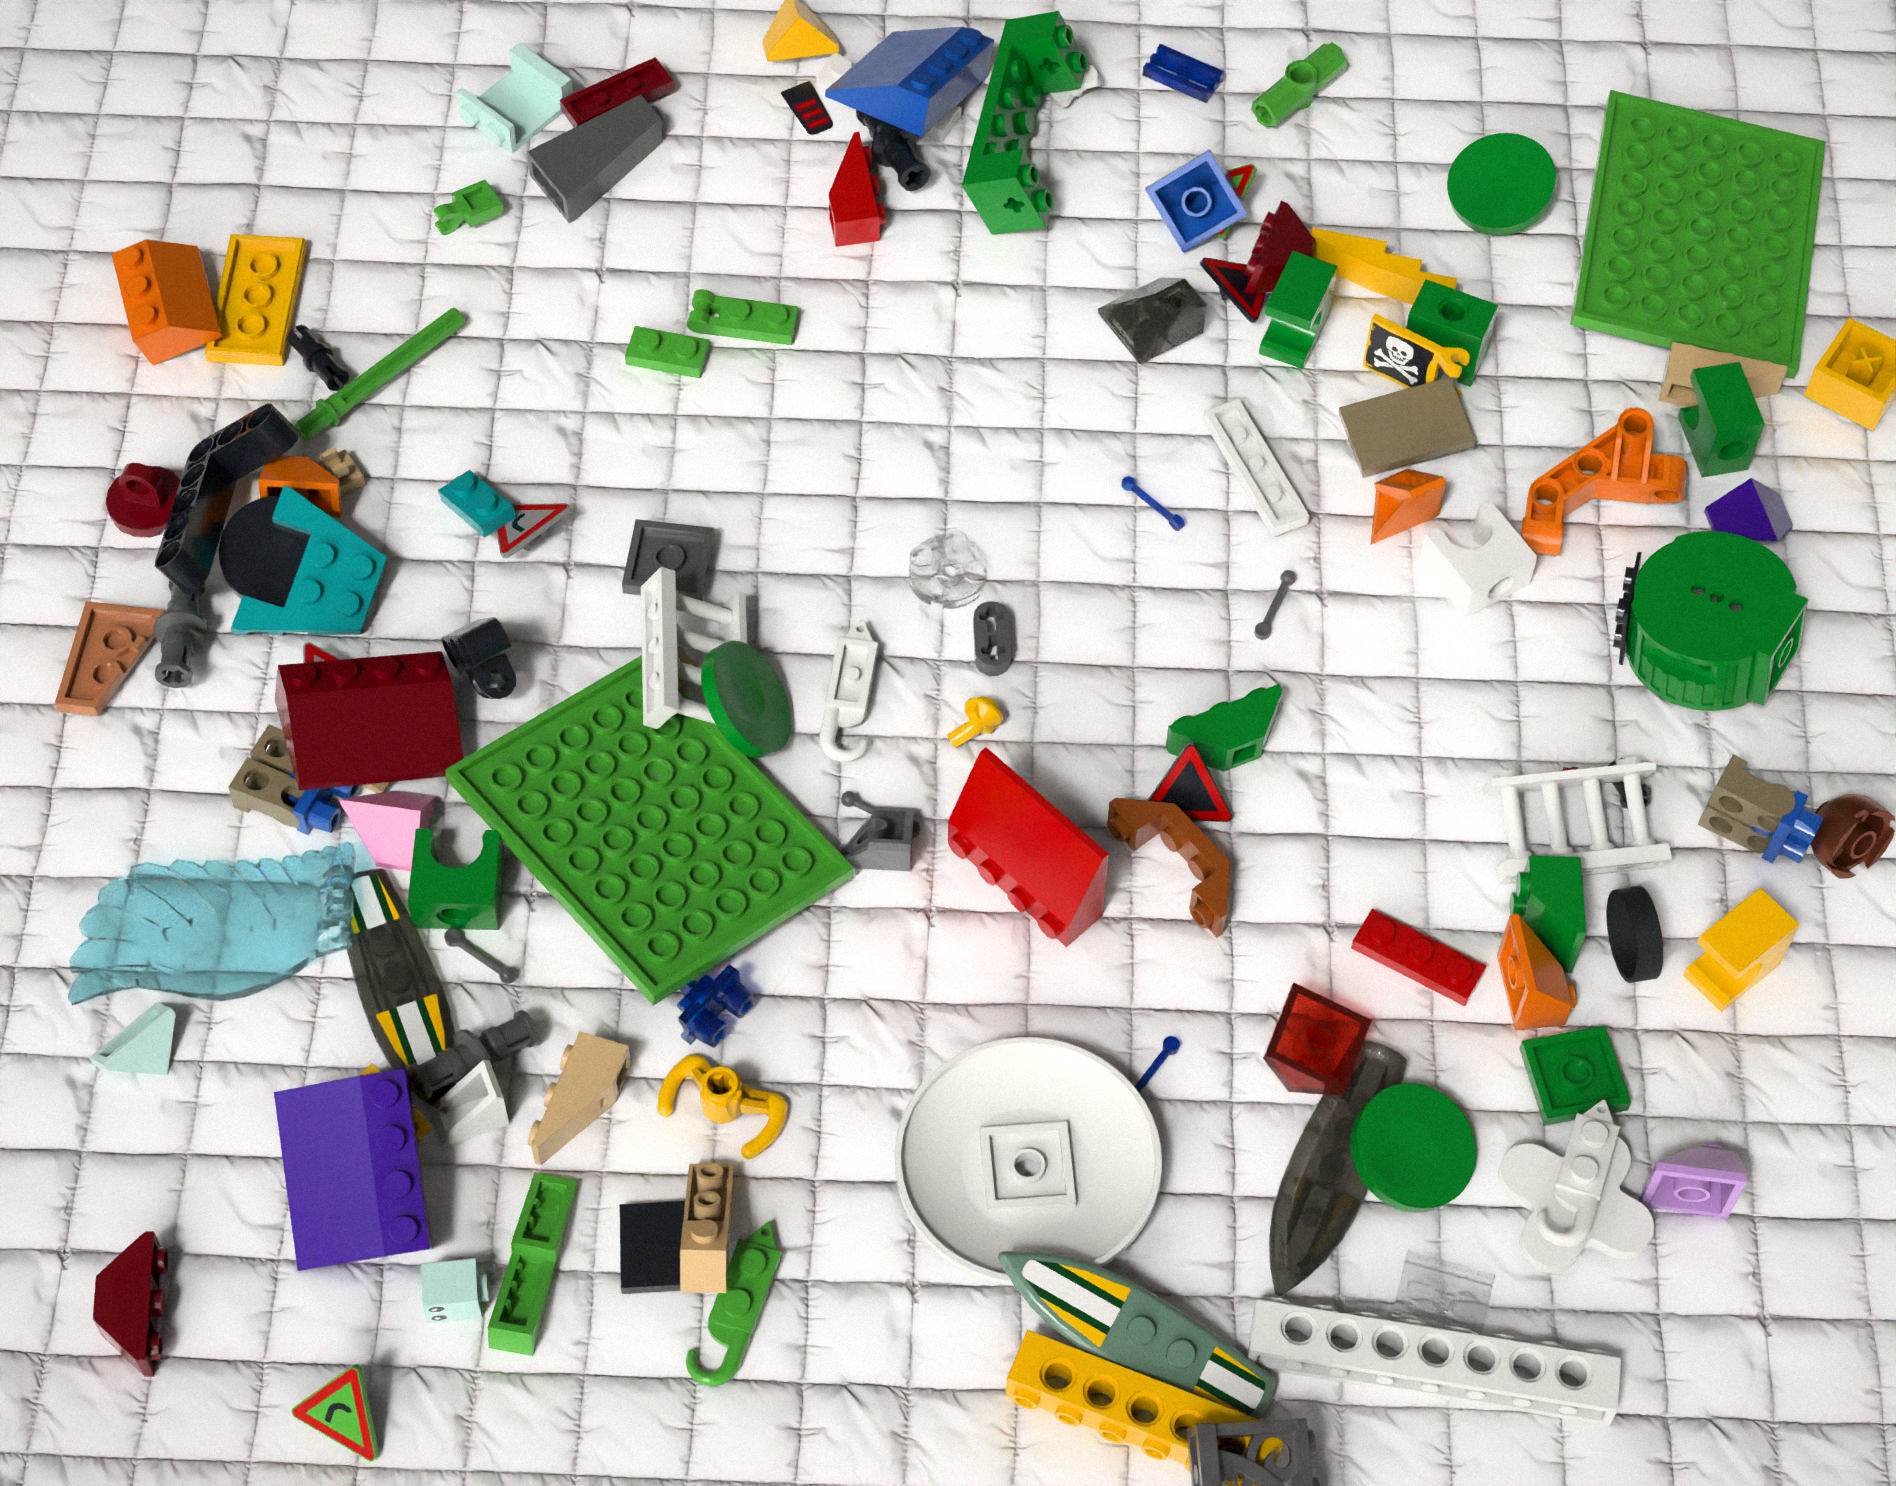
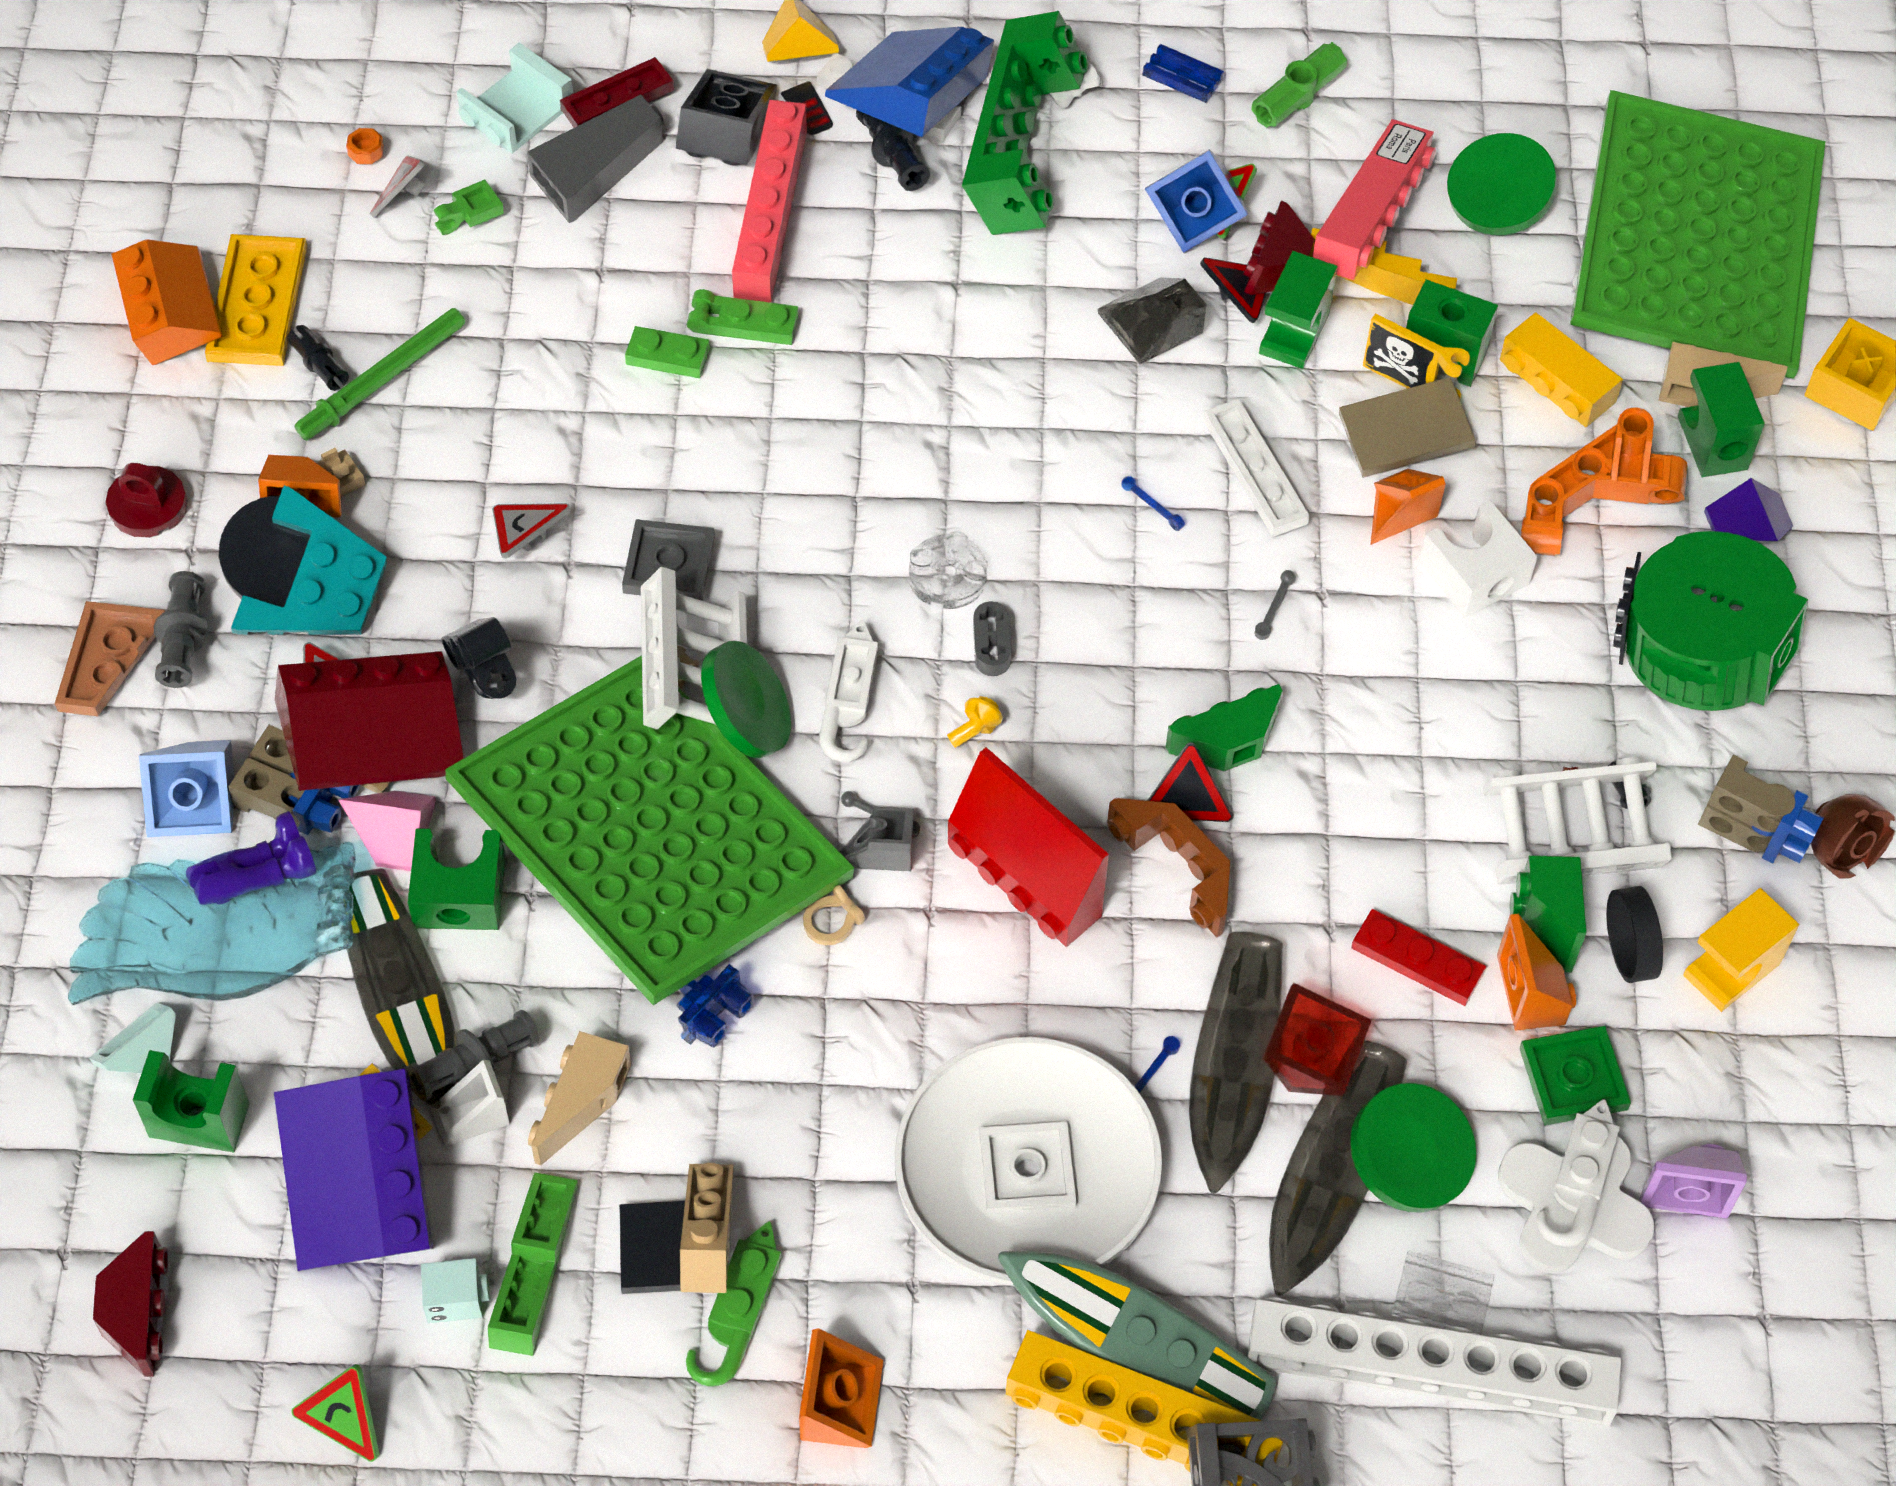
(168, 1095): none -> green piece
(188, 789): none -> light blue slope
(208, 488): black beam -> none
(253, 867): none -> dark purple piece
(365, 146): none -> orange tile
(402, 178): none -> light grey piece
(453, 938): dark grey hinge -> none
(477, 503): teal plate -> none
(724, 117): none -> black slope
(725, 1099): yellow piece -> none
(769, 201): none -> coral brick
(839, 898): none -> tan piece
(839, 1392): none -> orange slope
(852, 201): red slope -> none
(1229, 1075): none -> clear smoke piece
(1374, 198): none -> coral brick
(1560, 369): none -> yellow brick

